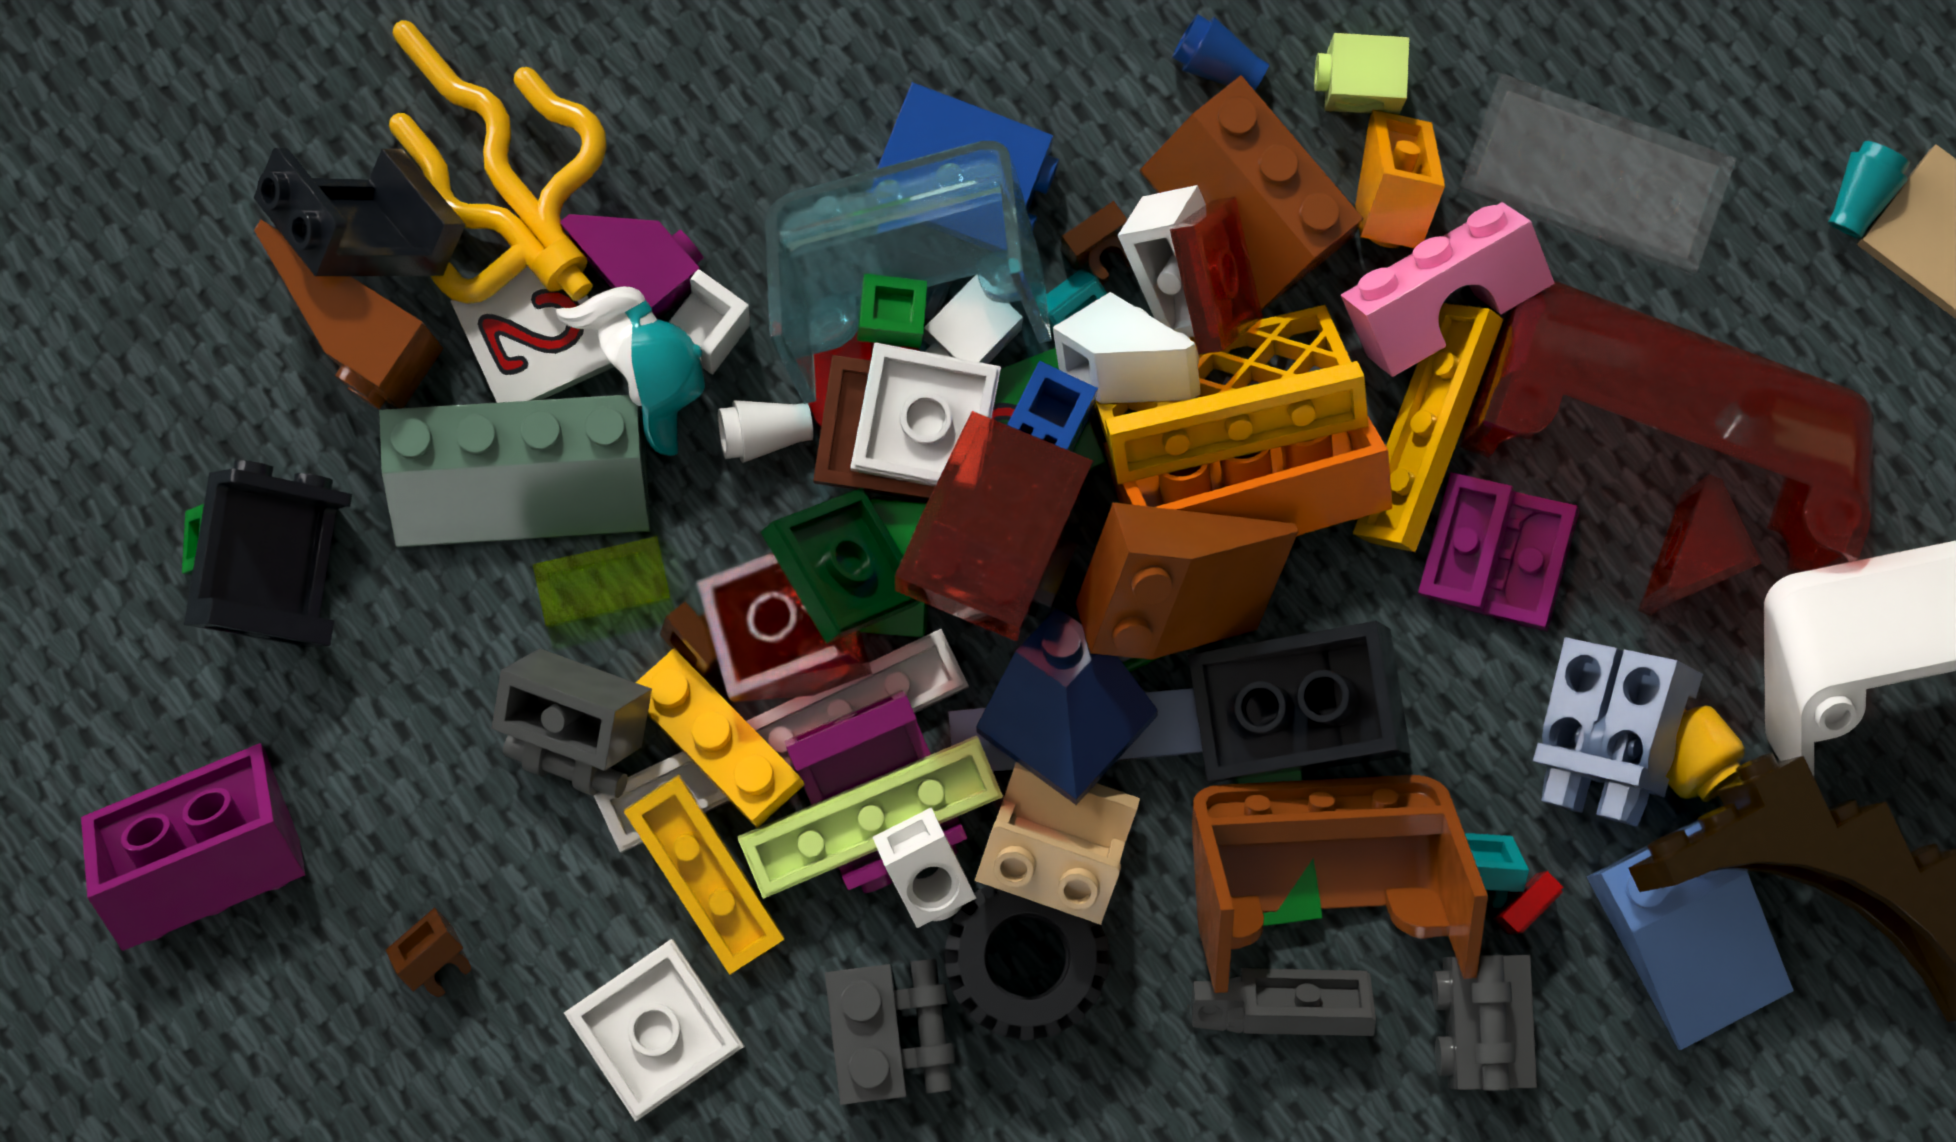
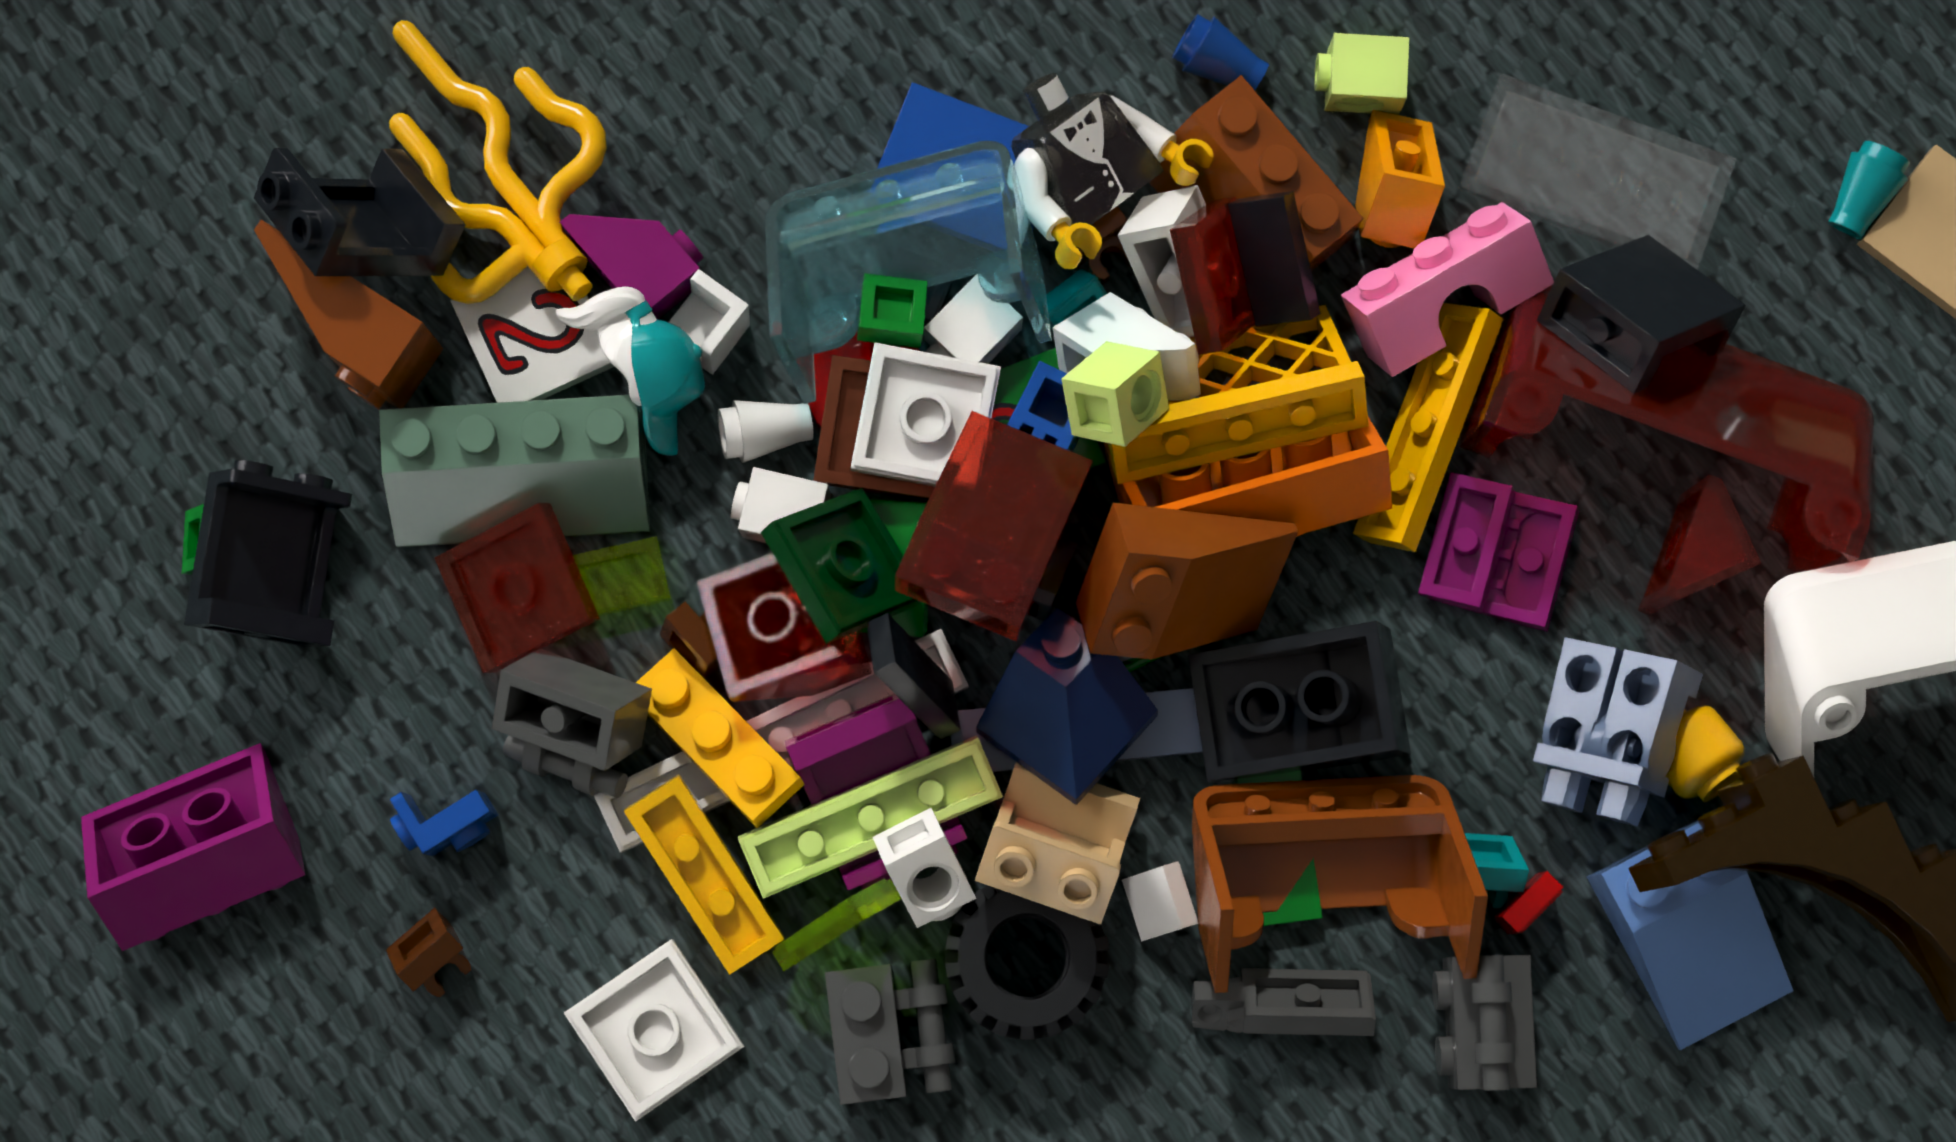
(457, 825): none -> blue bracket
(516, 588): none -> clear red tile
(772, 497): none -> white brick
(836, 923): none -> clear neon green tile
(913, 676): none -> black tile
(1087, 160): none -> torso
(1115, 393): none -> yellowish green brick
(1160, 901): none -> white tile
(1274, 258): none -> black tile
(1636, 308): none -> black panel

